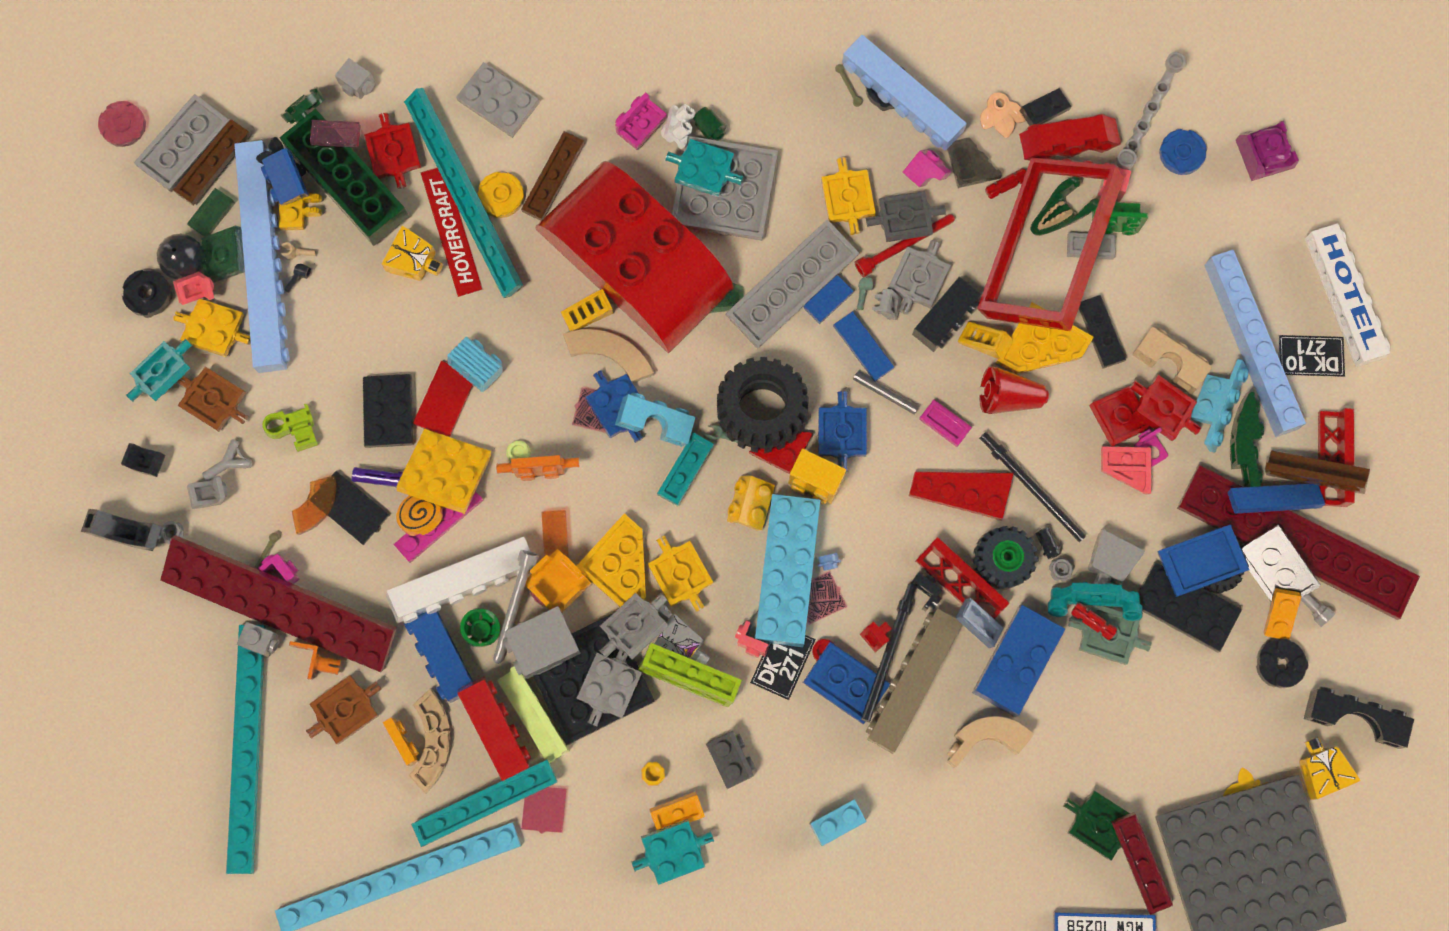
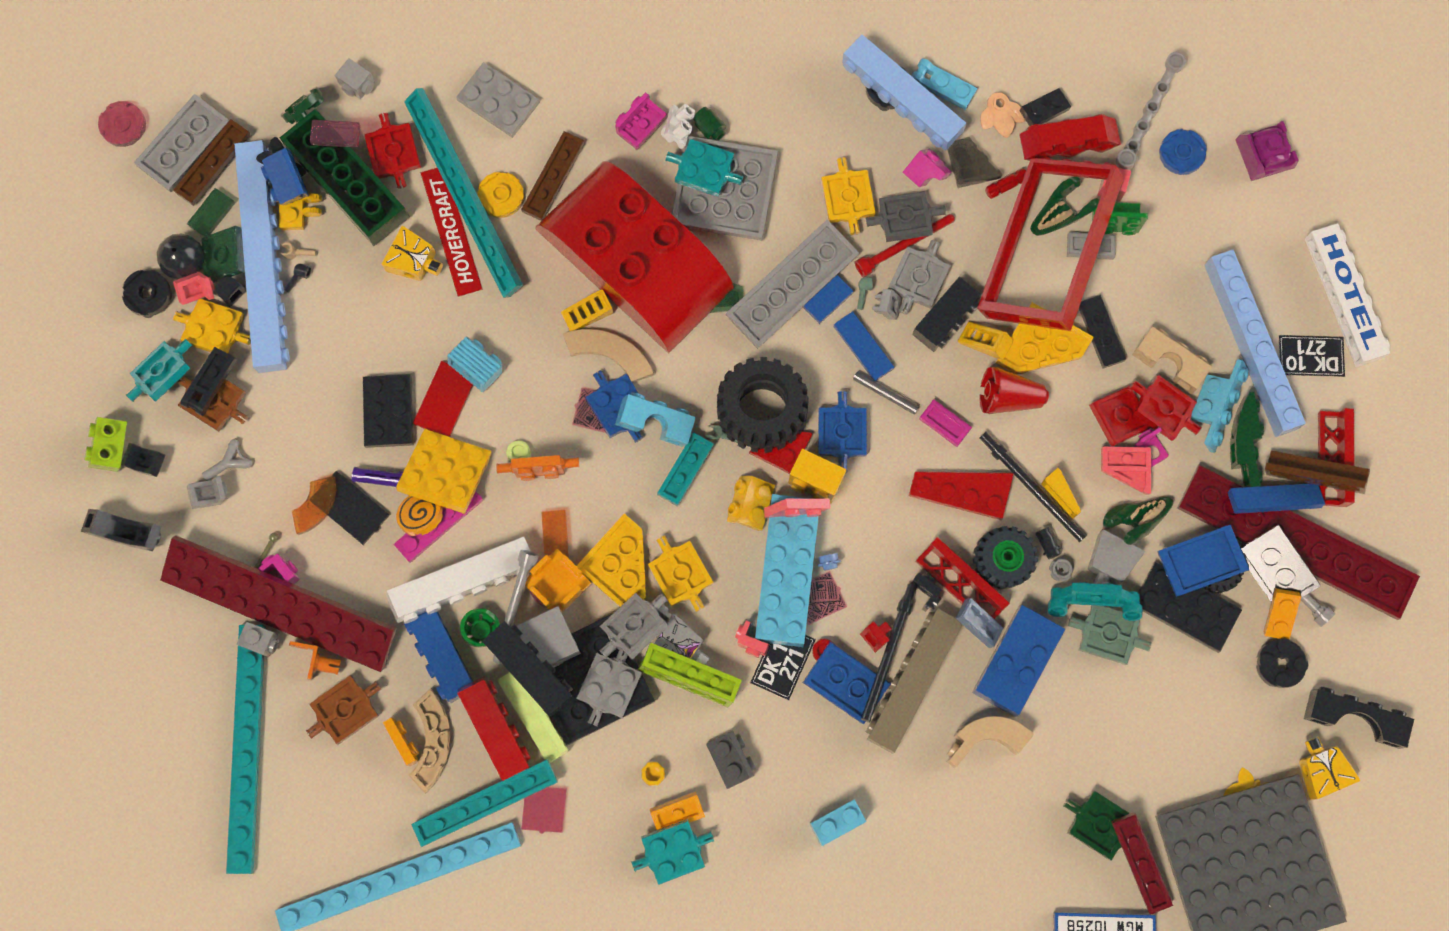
(108, 444): none -> lime brick
(168, 527): light grey plate -> none
(208, 380): none -> black plate
(229, 290): none -> black brick
(298, 423): lime piece -> none
(528, 669): none -> black brick
(797, 507): none -> coral wing
(857, 101): olive hinge -> none
(944, 84): none -> medium azure plate
(1058, 488): none -> yellow slope
(1094, 621): red axle -> none
(1141, 516): none -> dark green animal

